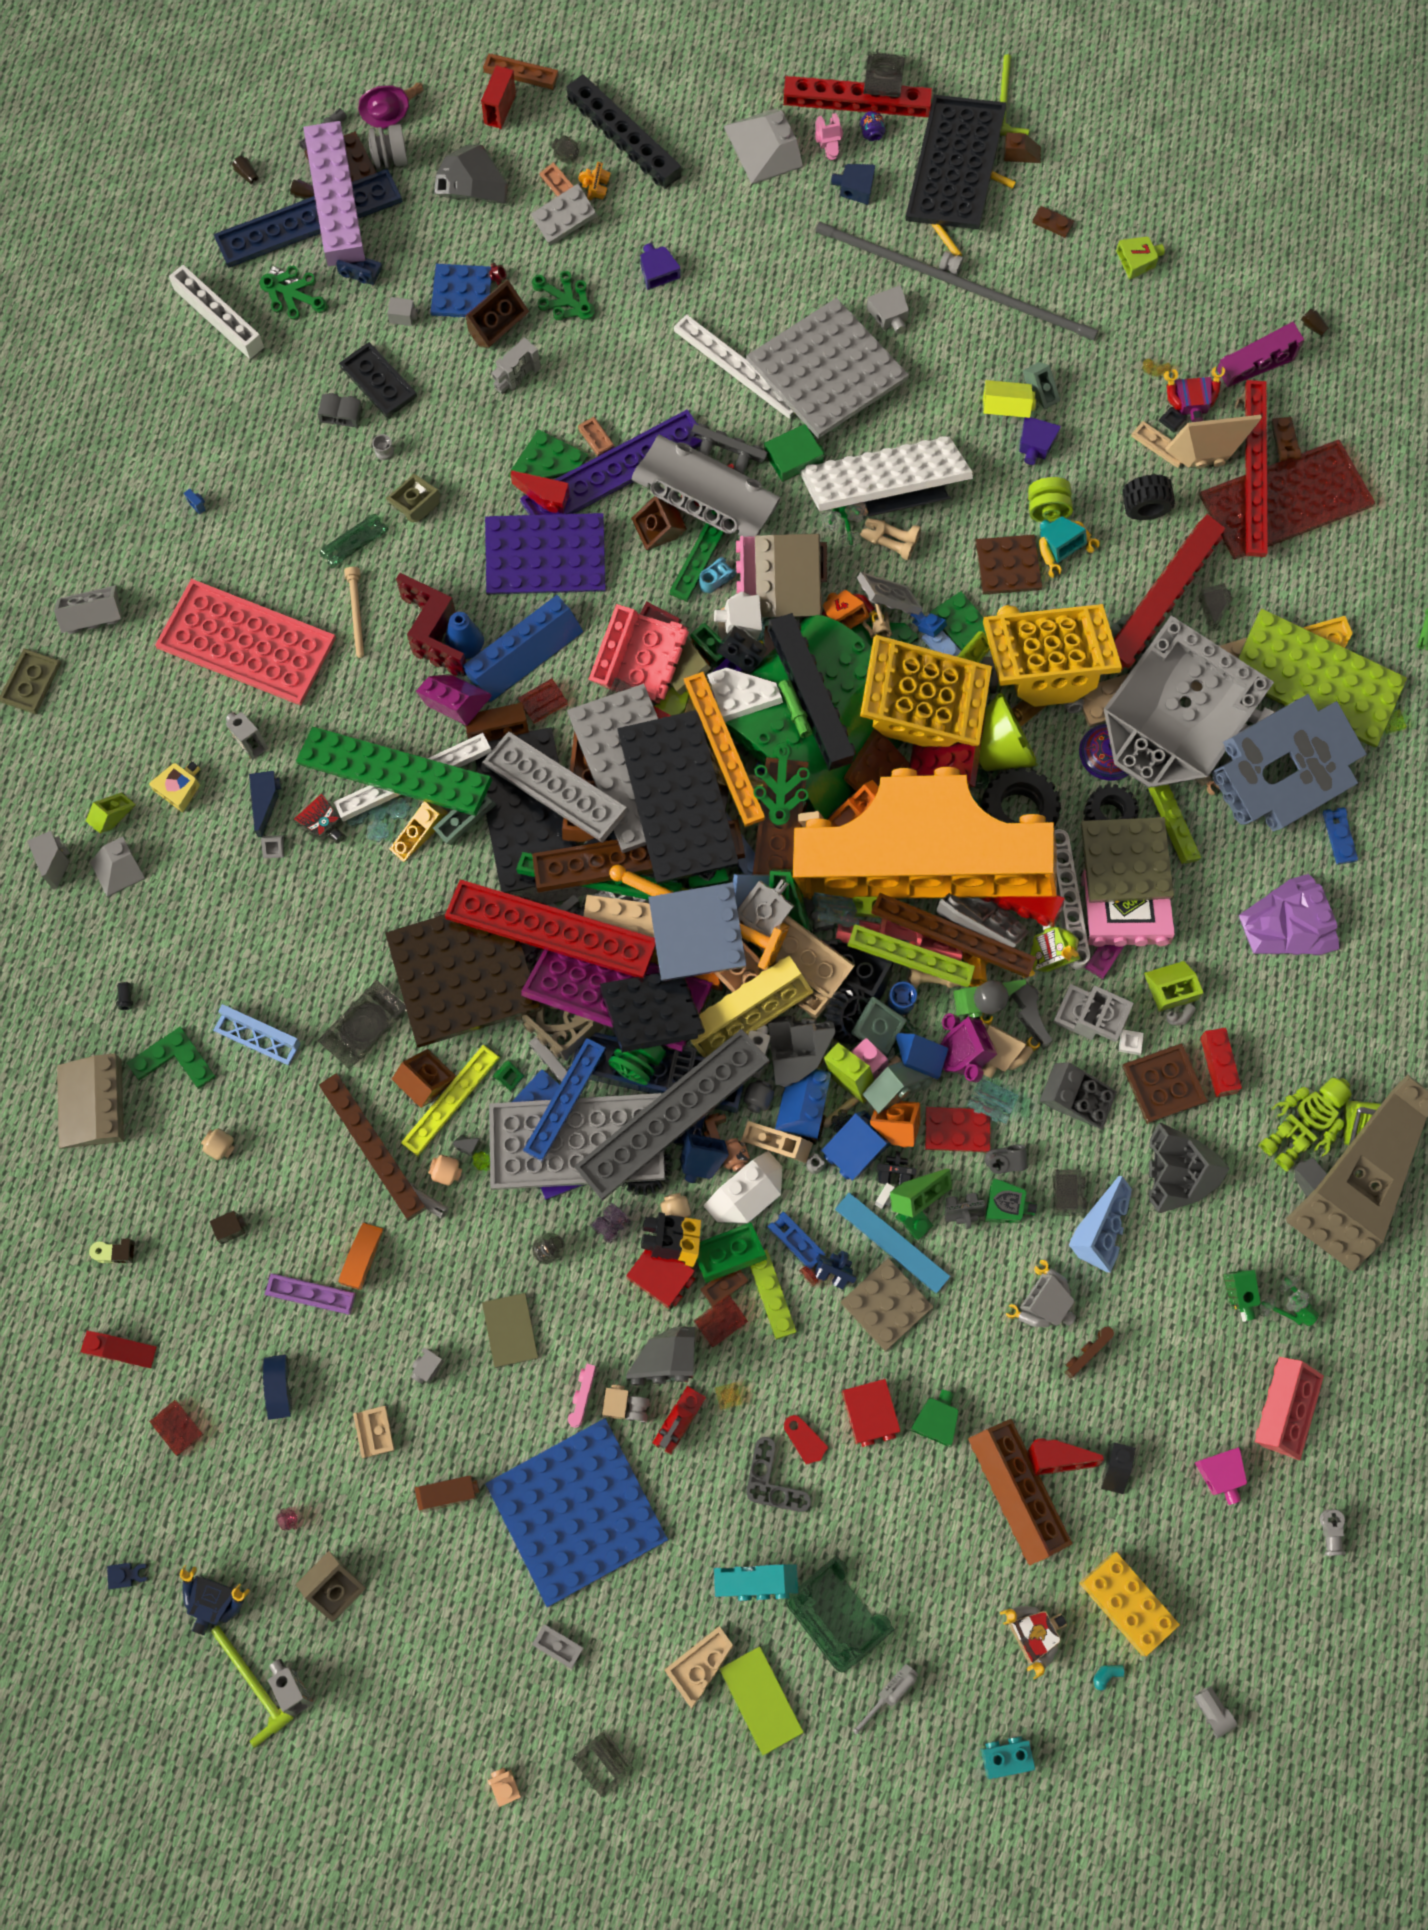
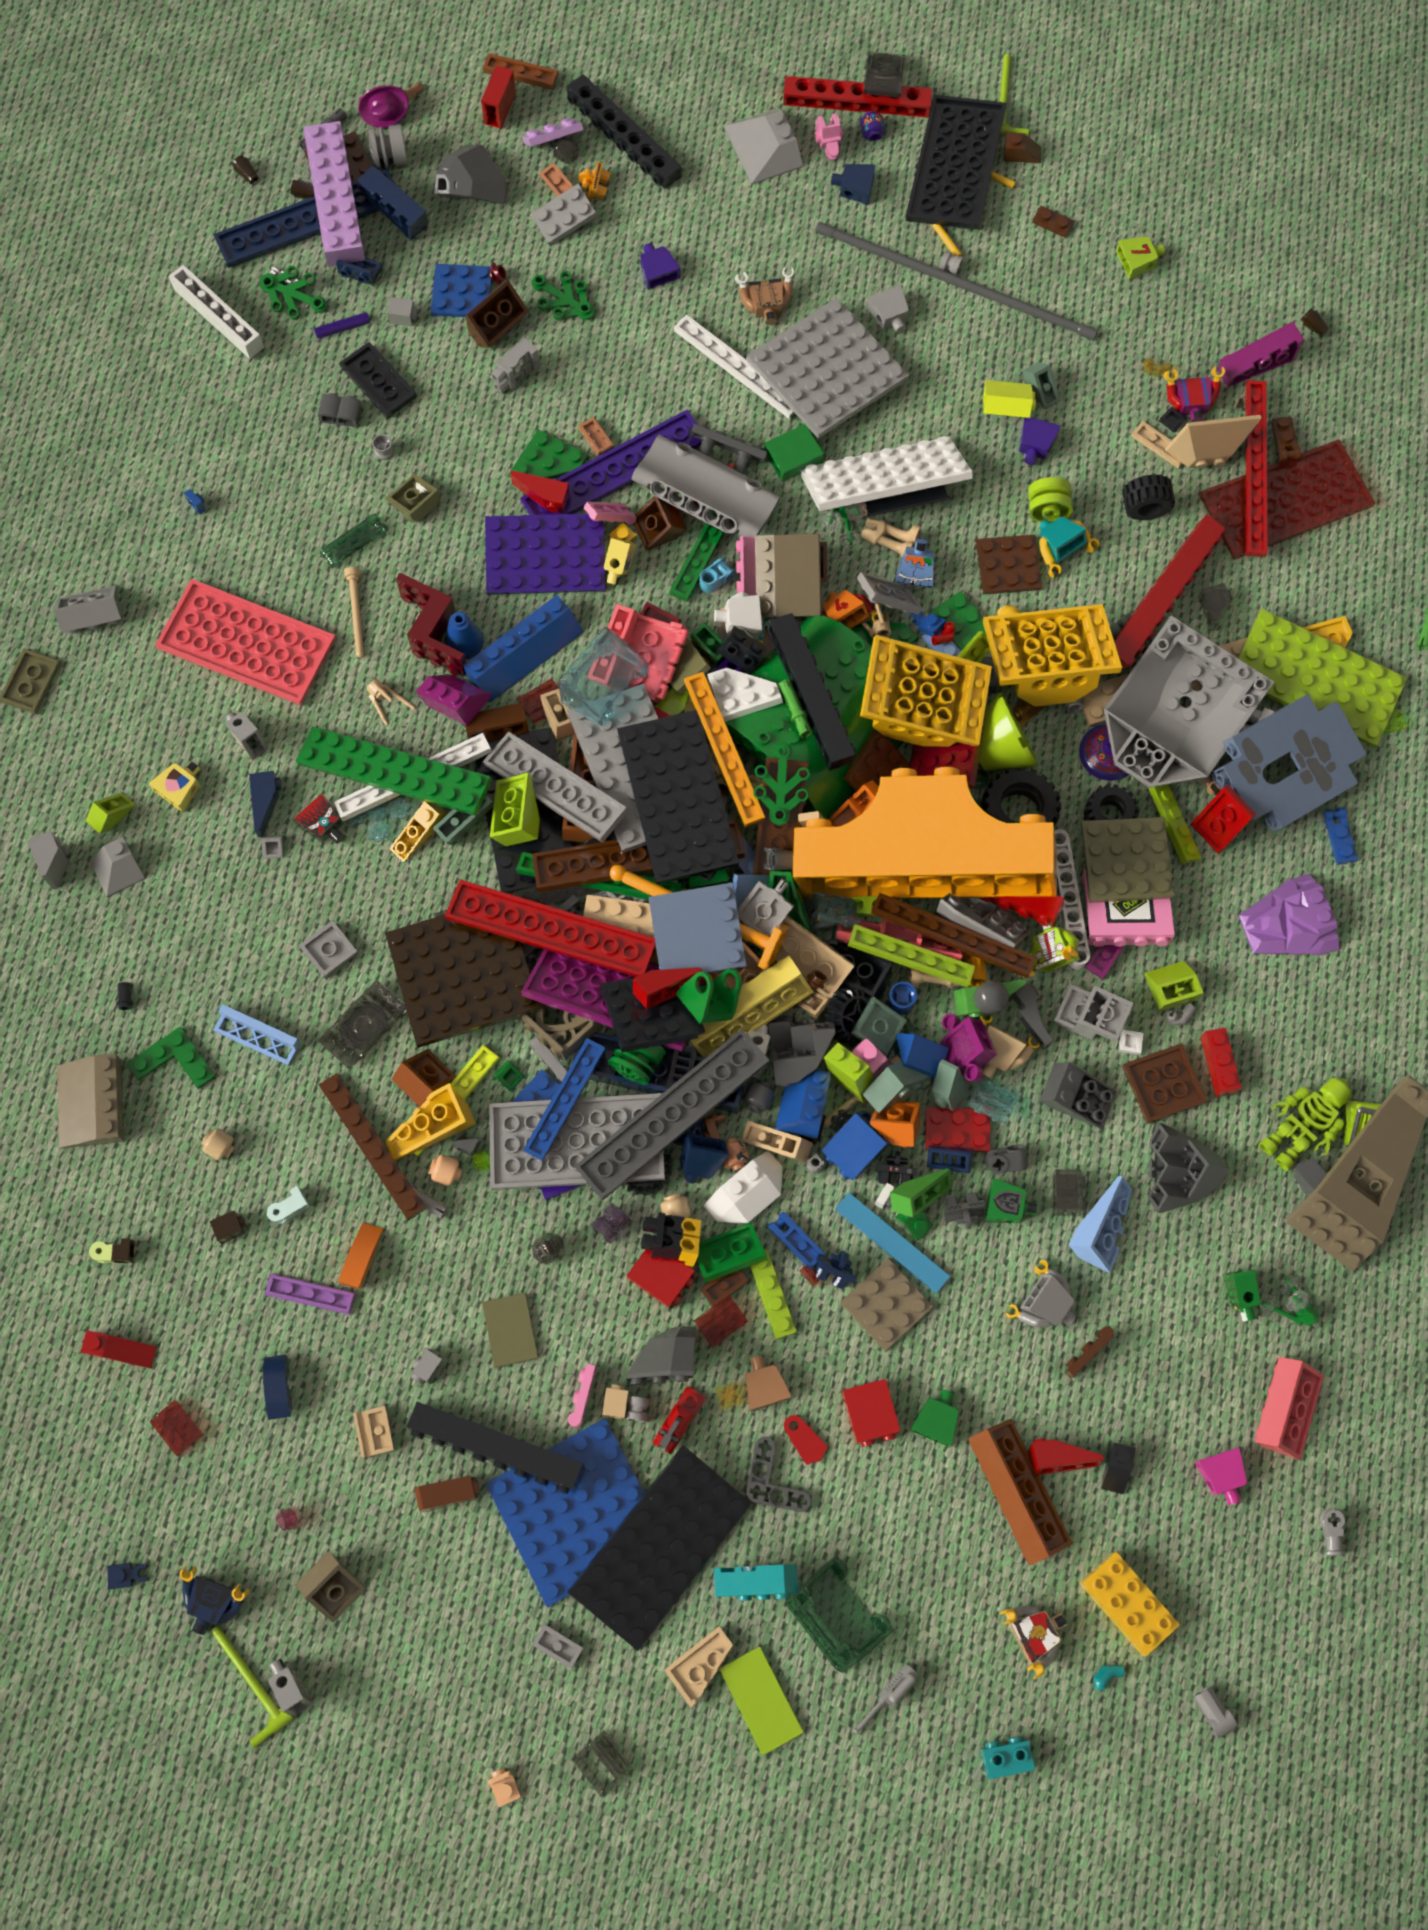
(289, 1207): none -> light aqua leg
(328, 949): none -> light grey plate
(342, 325): none -> dark purple axle
(380, 691): none -> tan plant
(393, 202): none -> dark blue wedge
(437, 1119): none -> yellow wedge
(496, 1448): none -> black brick
(515, 811): none -> lime slope
(552, 132): none -> lavender plate
(557, 714): none -> tan slope
(601, 676): none -> clear light blue windscreen
(609, 512): none -> bright pink plate
(623, 532): none -> yellow plate
(623, 552): none -> light yellow torso
(659, 1547): none -> black plate
(661, 985): none -> red slope
(712, 1001): none -> green hose
(765, 1385): none -> medium nougat torso
(767, 296): none -> medium nougat torso
(778, 859): none -> dark grey piece
(816, 979): none -> reddish brown plate
(916, 565): none -> medium blue torso
(946, 636): none -> red arm
(948, 1086): none -> sand green slope
(959, 1151): none -> dark blue slope
(1223, 819): none -> red plate

